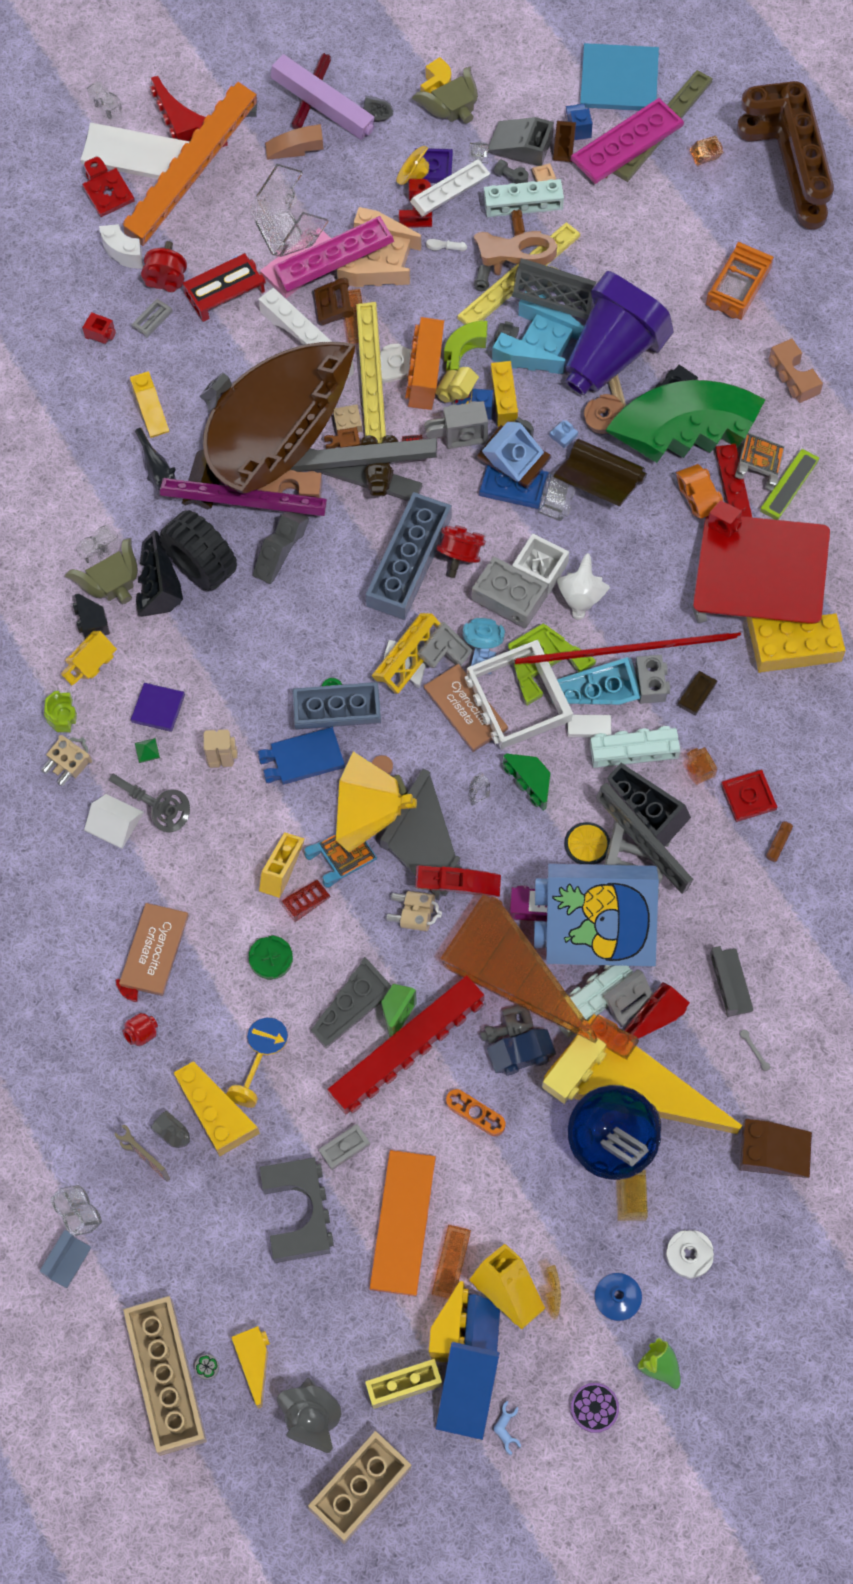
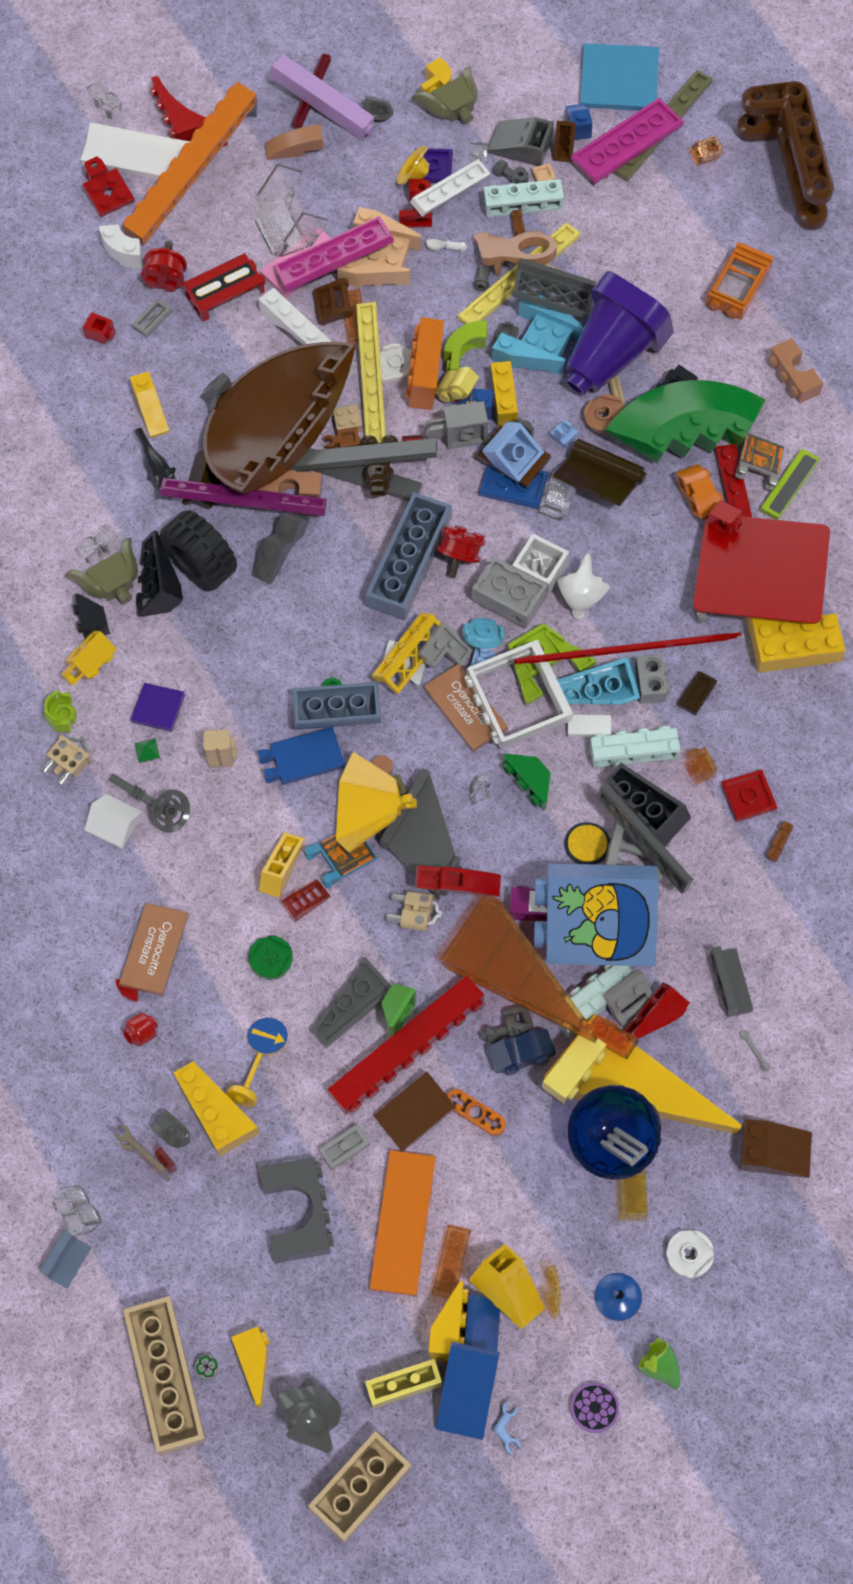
(165, 1160): none -> clear red tile
(415, 1111): none -> reddish brown tile

